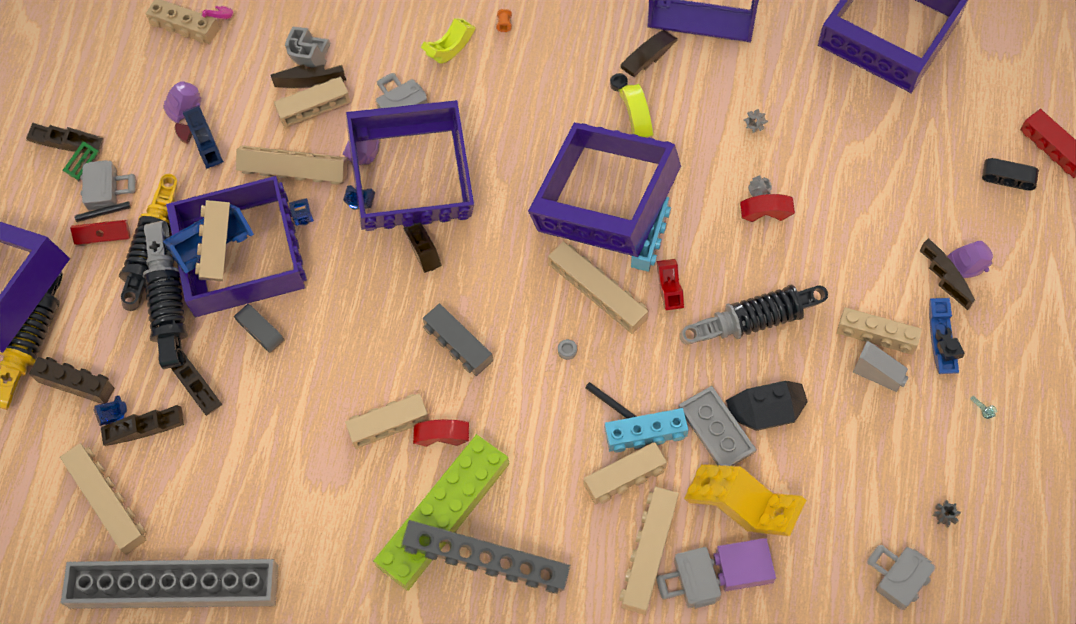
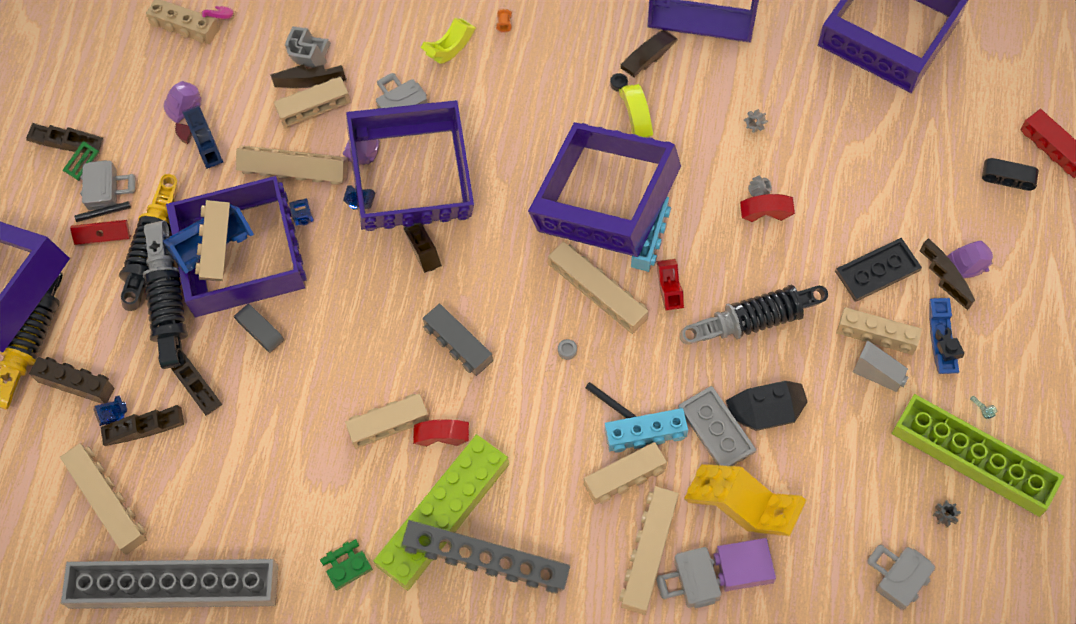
(349, 569): none -> green plate
(878, 269): none -> black plate
(978, 455): none -> lime brick

